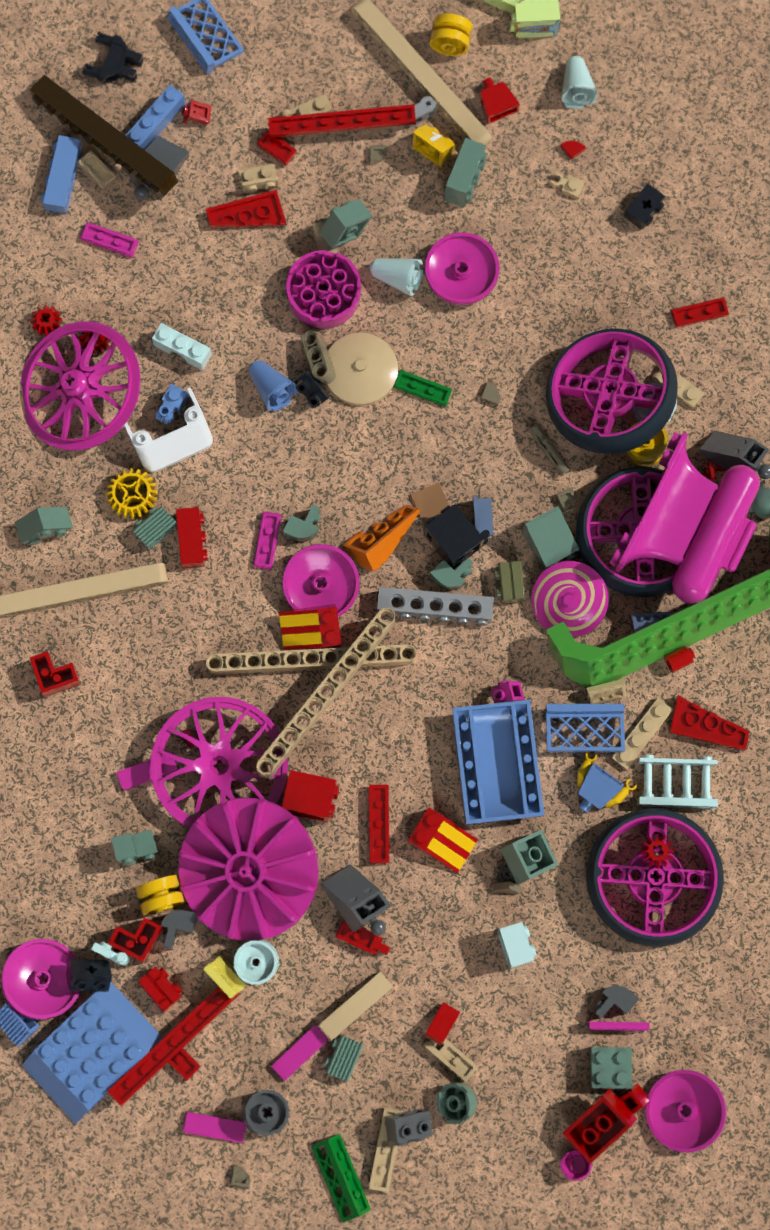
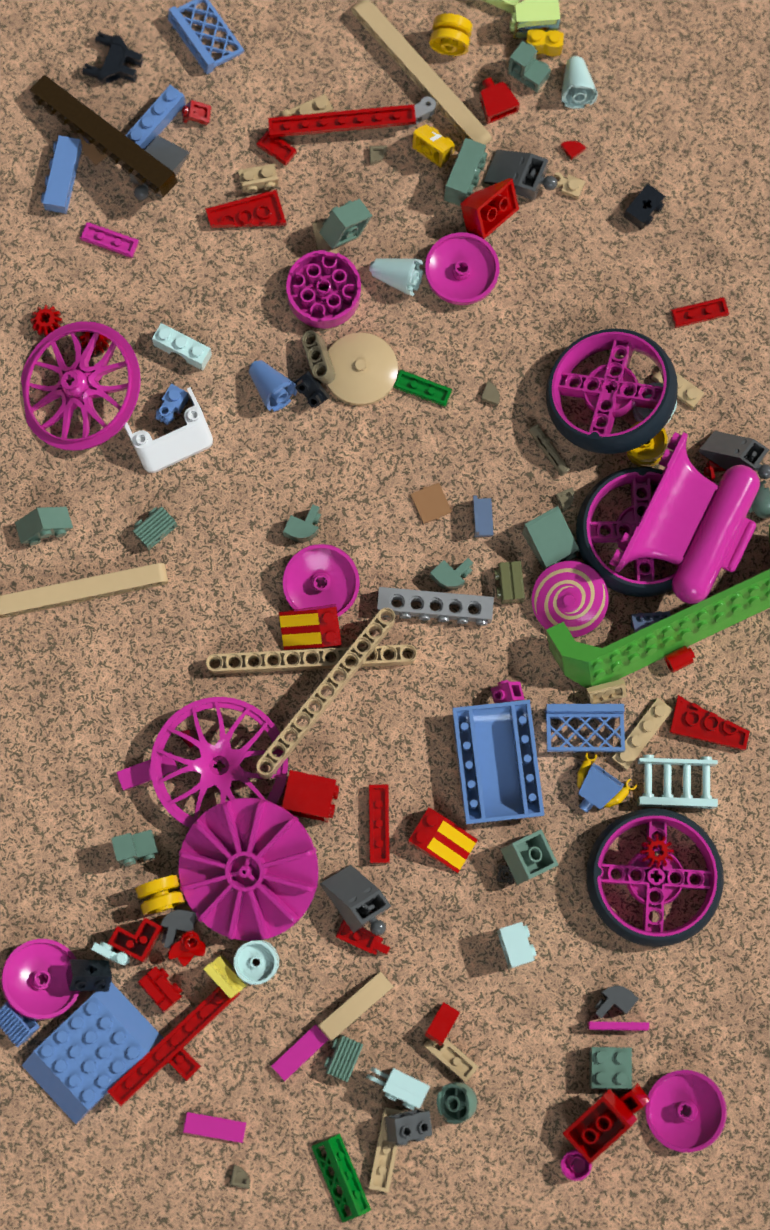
(52, 679): red brick -> none
(96, 169): tan plate -> none
(127, 500): yellow gear -> none
(186, 949): none -> red plate
(191, 537): red brick -> none
(267, 540): dark pink tile -> none
(277, 1113): dark grey wheel -> none
(377, 545): orange wedge -> none
(402, 1087): none -> light aqua brick
(454, 536): black container -> none
(489, 208): none -> red slope
(507, 888): dark tan tile -> none
(522, 170): none -> dark grey slope
(527, 68): none -> sand green brick
(547, 42): none -> yellow brick

